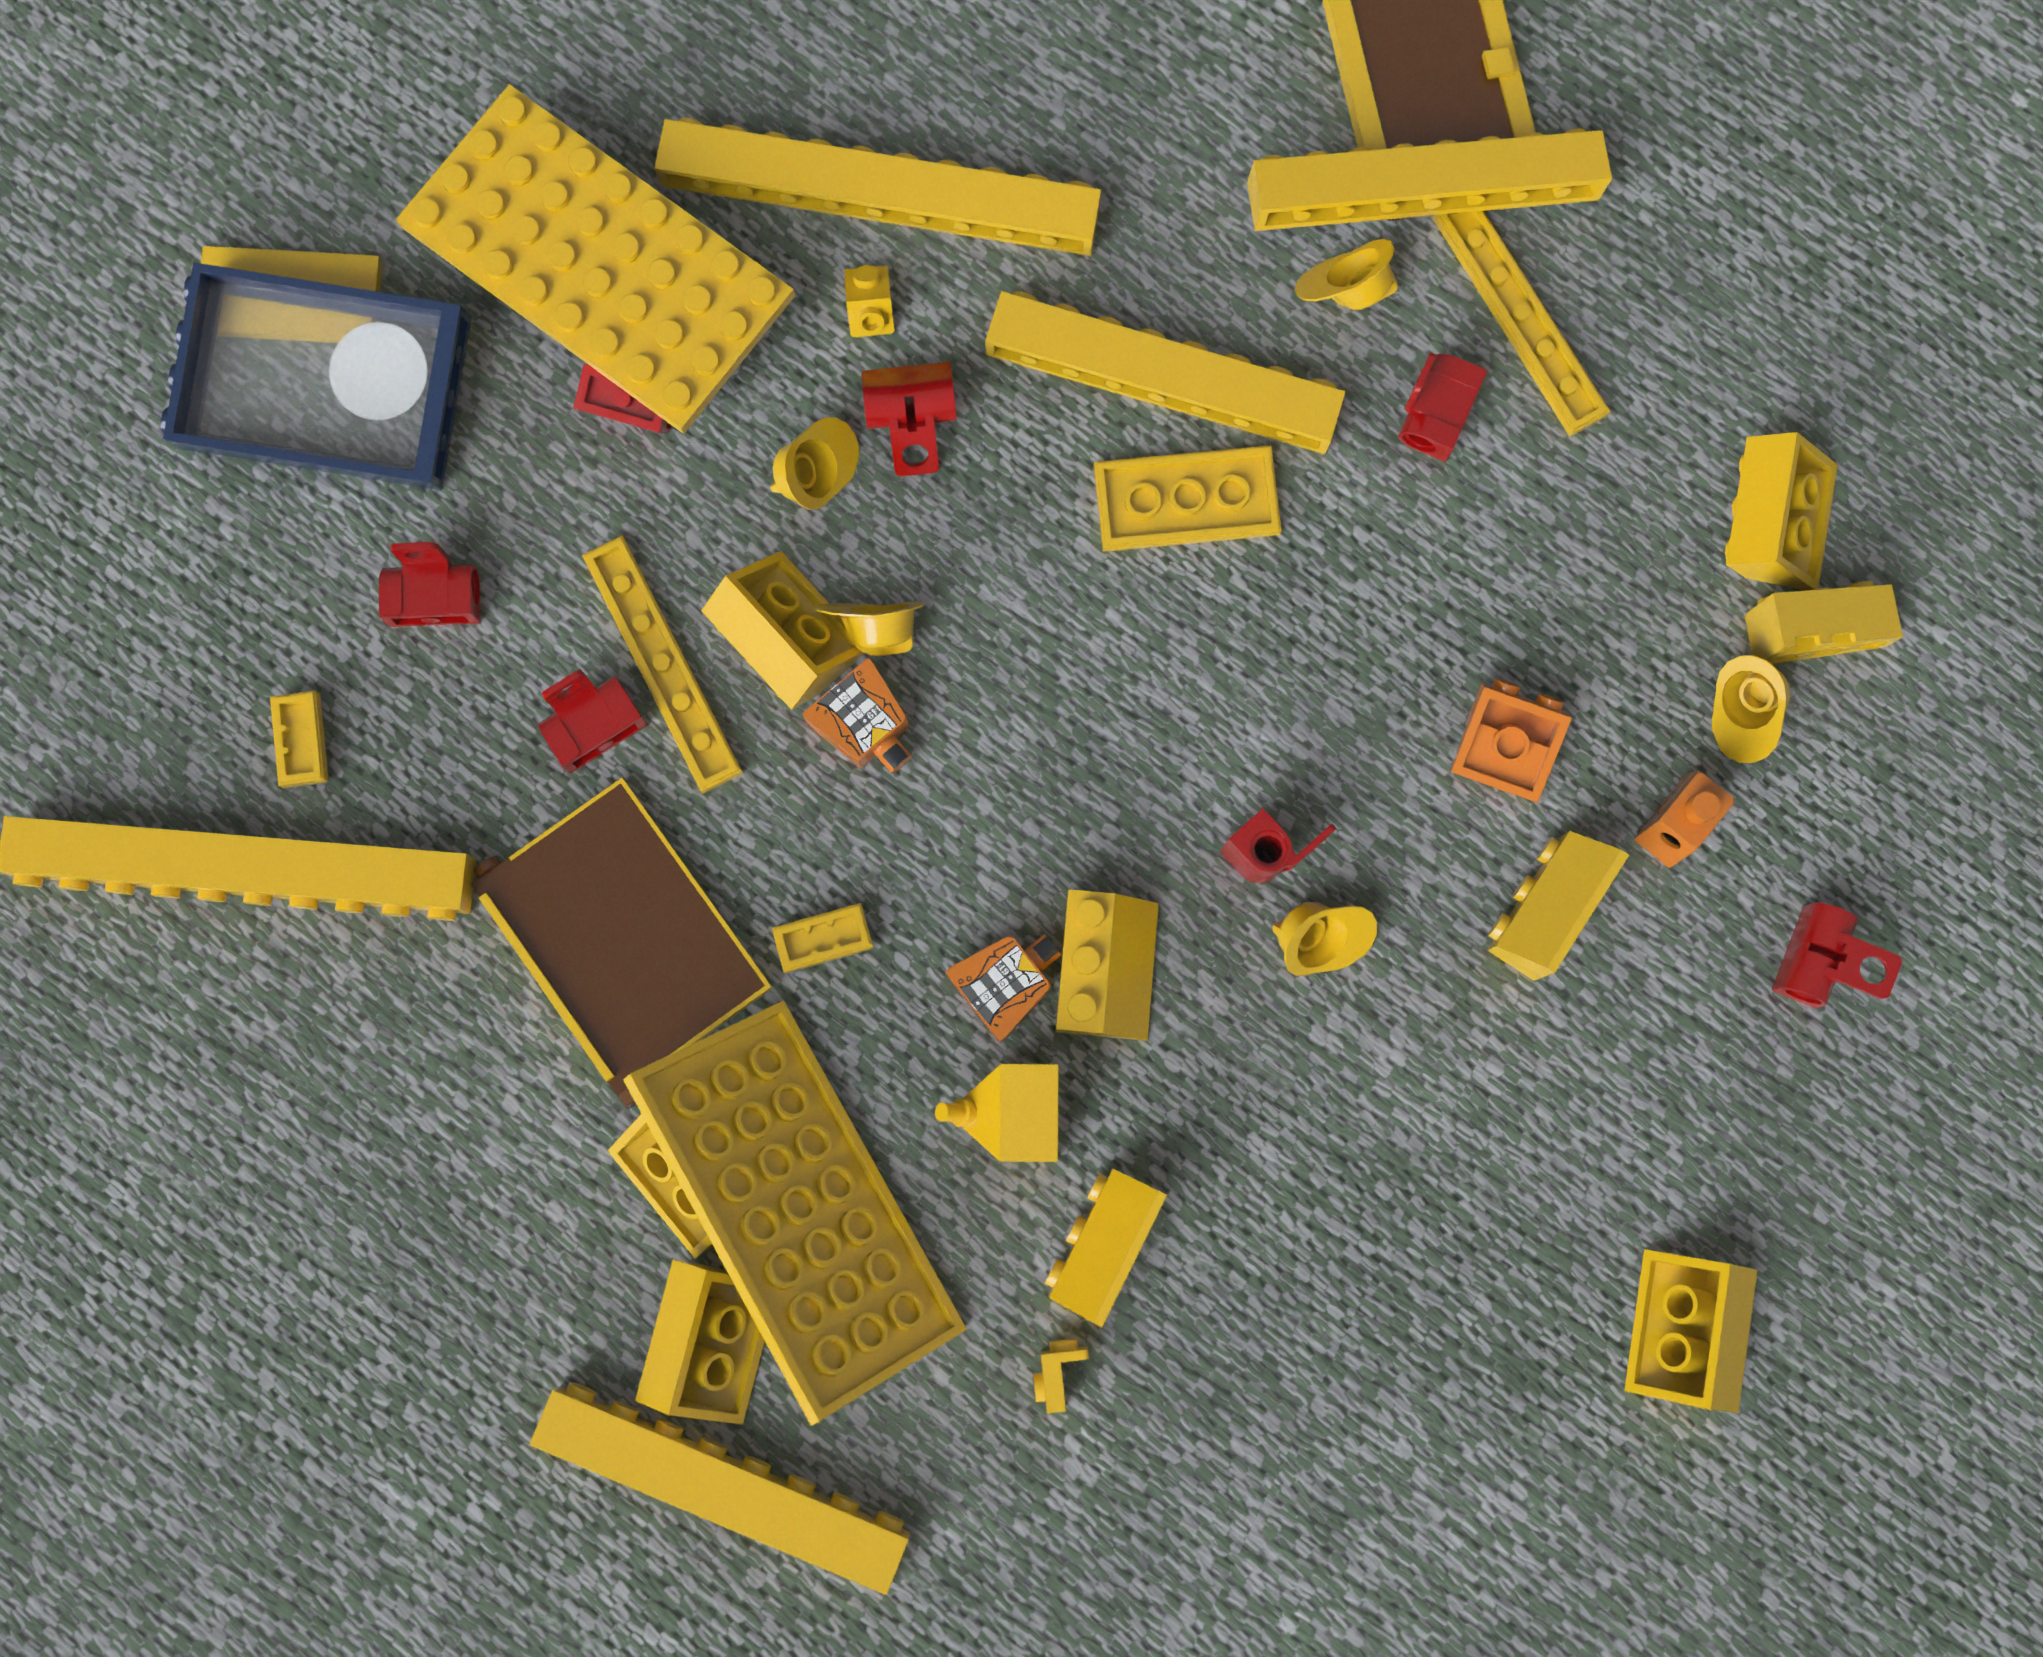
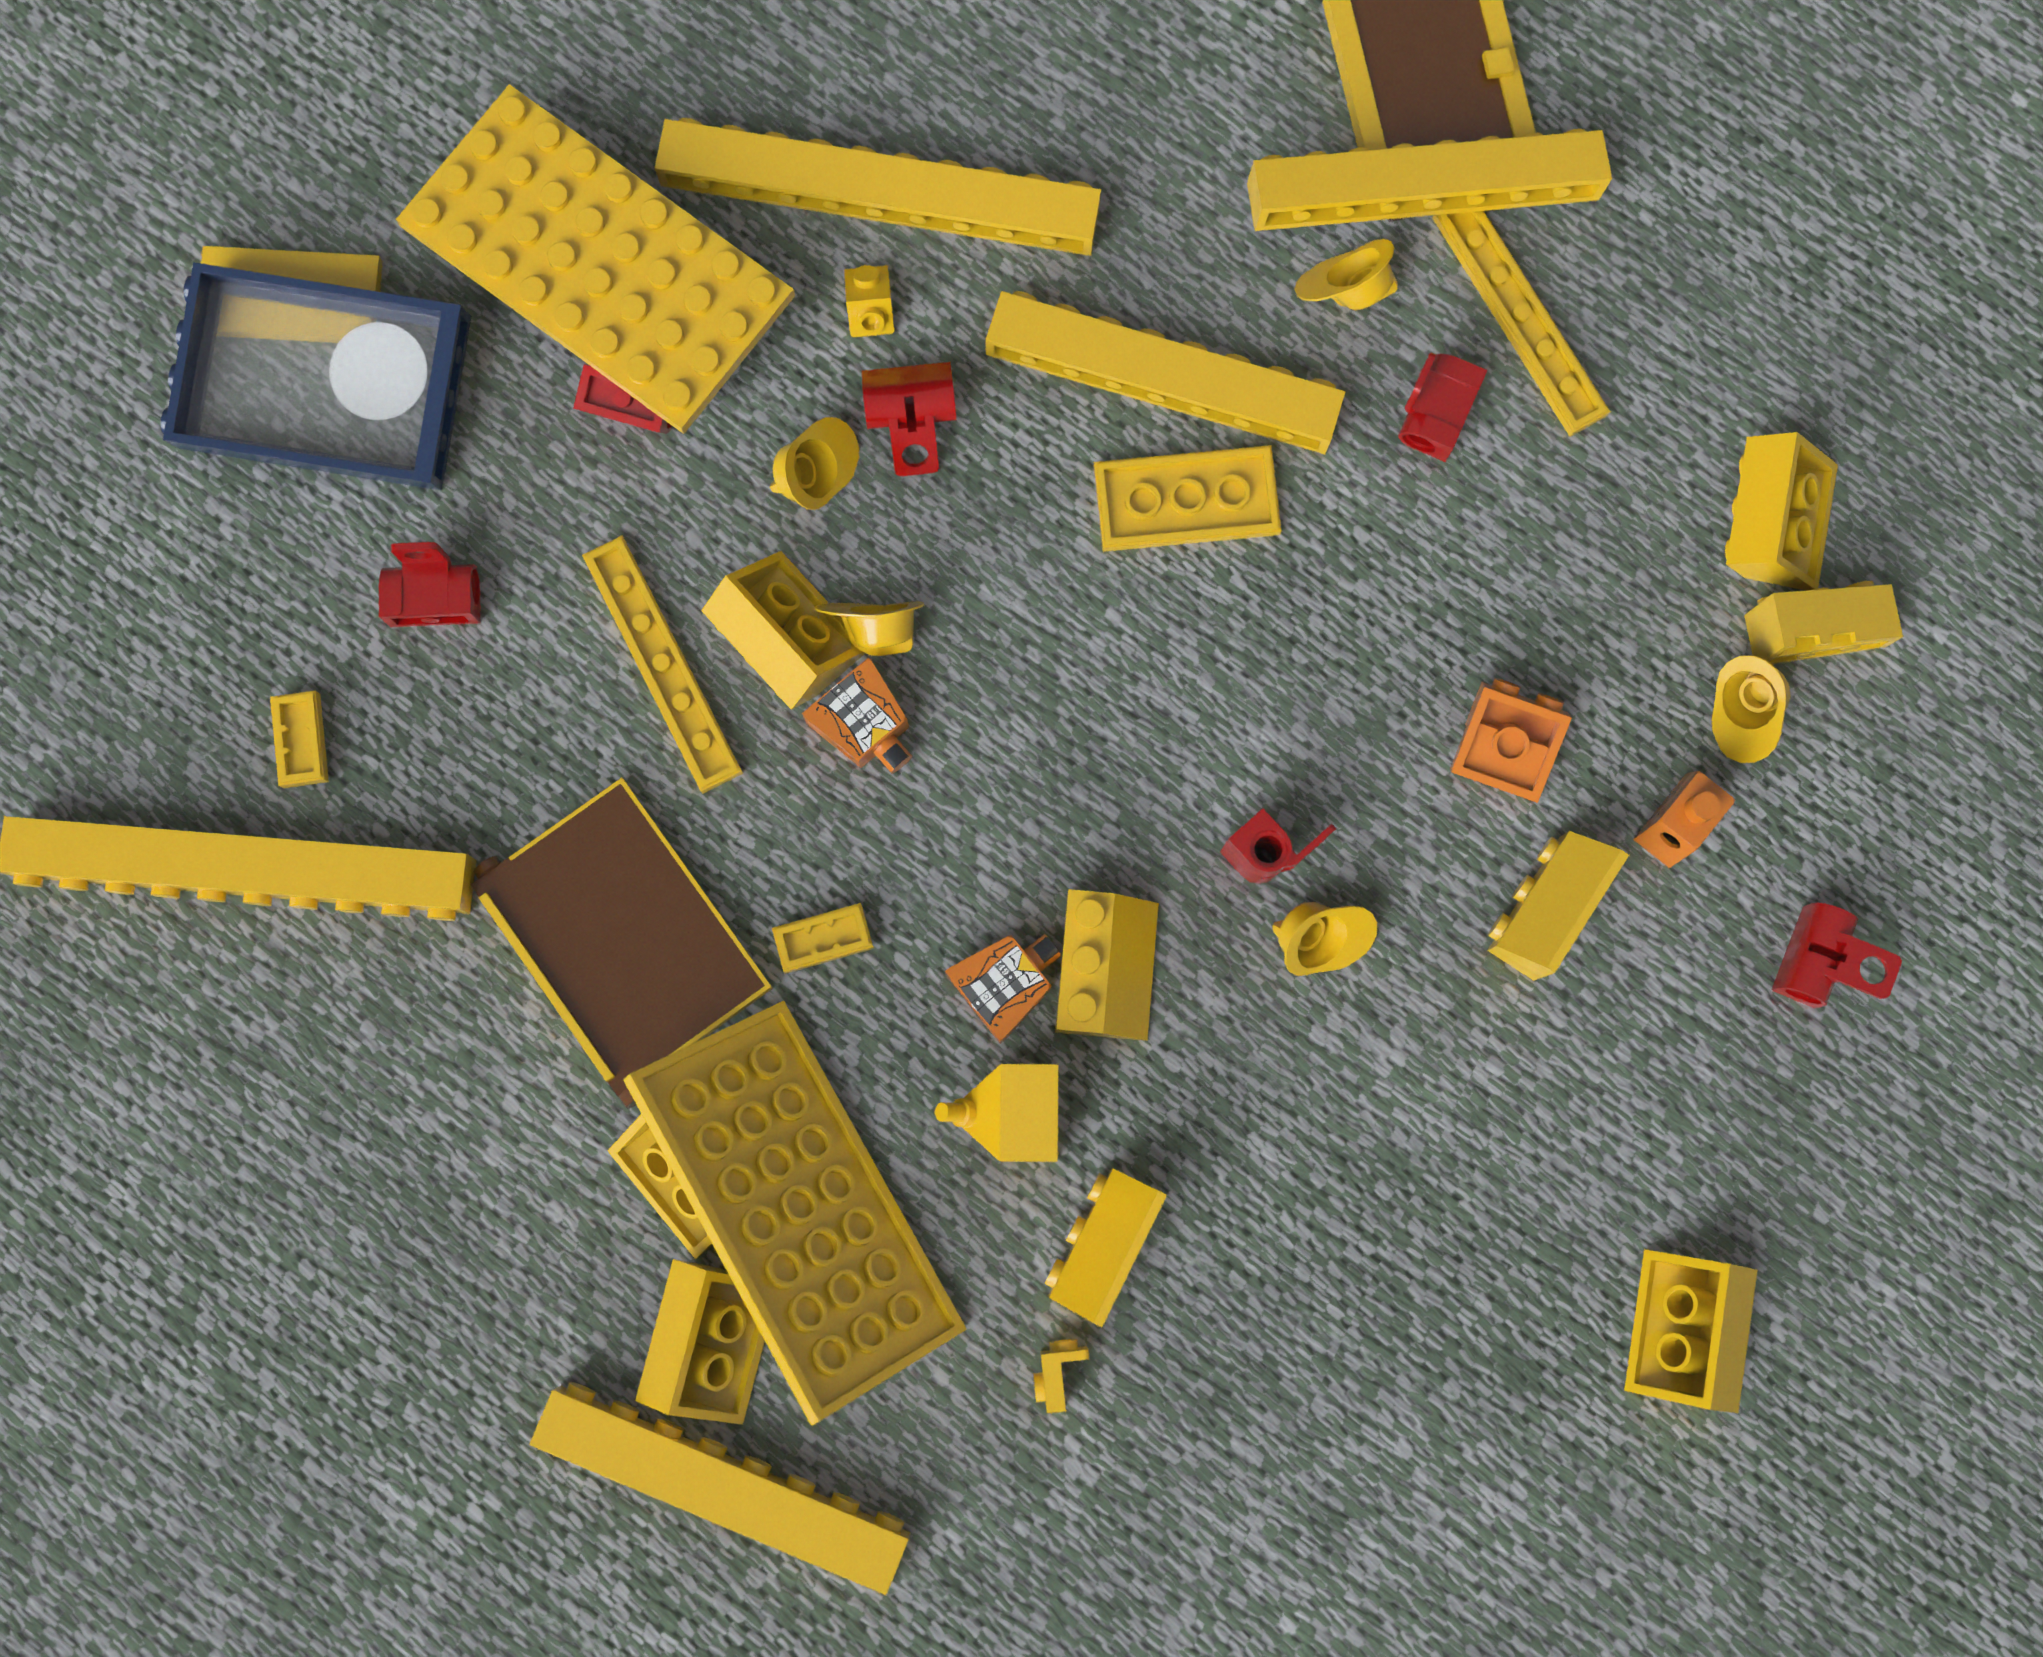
(587, 719): red piece -> none

